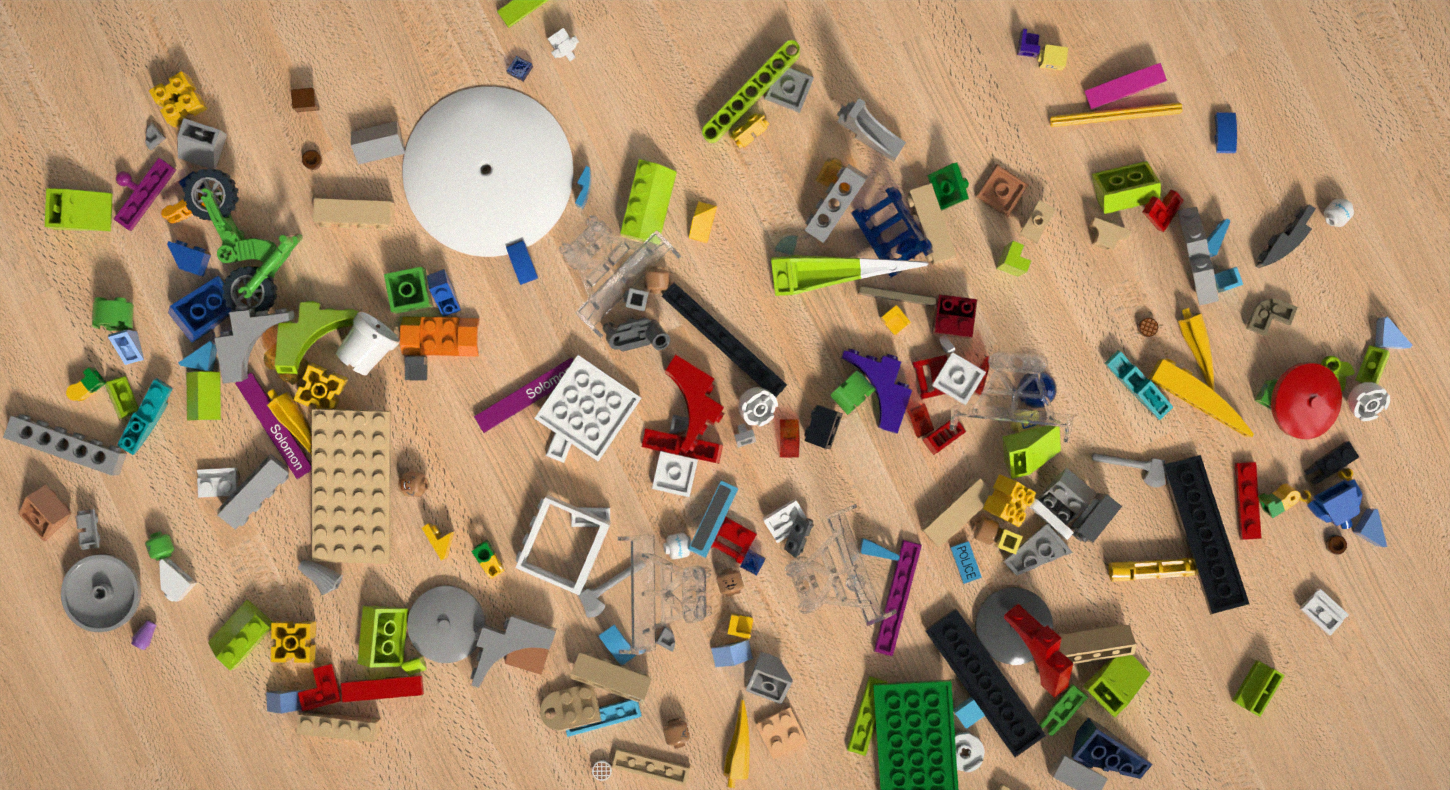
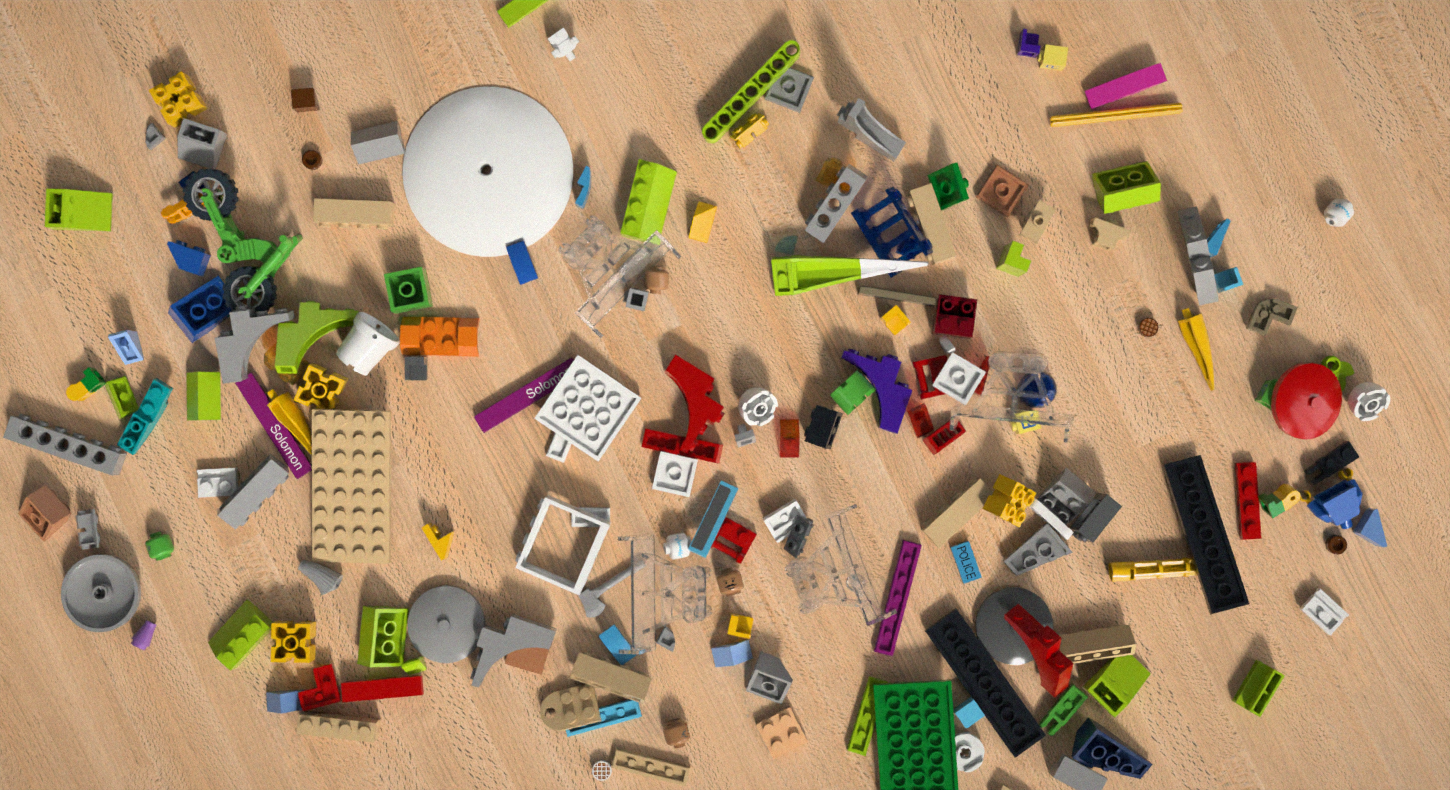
(111, 314): bright green brick -> none
(143, 194): magenta plate -> none
(174, 580): white slope -> none
(202, 358): dark azure slope -> none
(413, 484): medium nougat head -> none
(443, 292): blue slope -> none
(488, 559): leg -> none
(519, 68): clear blue tile -> none
(636, 334): dark grey piece -> none
(678, 424): light grey tile -> none
(723, 340): black plate -> none
(738, 754): yellow piece -> none
(752, 562): clear blue tile -> none
(870, 548): dark azure slope -> none
(986, 530): medium nougat head -> none
(1008, 541): light yellow brick -> none
(1030, 449): lime slope -> none
(1138, 385): teal slope -> none
(1155, 471): light grey piece -> none
(1162, 213): red plate -> none
(1197, 394): yellow slope -> none
(1226, 132): blue slope -> none
(1282, 243): dark grey slope -> none
(1373, 365): lime slope -> none
(1389, 335): light blue slope -> none

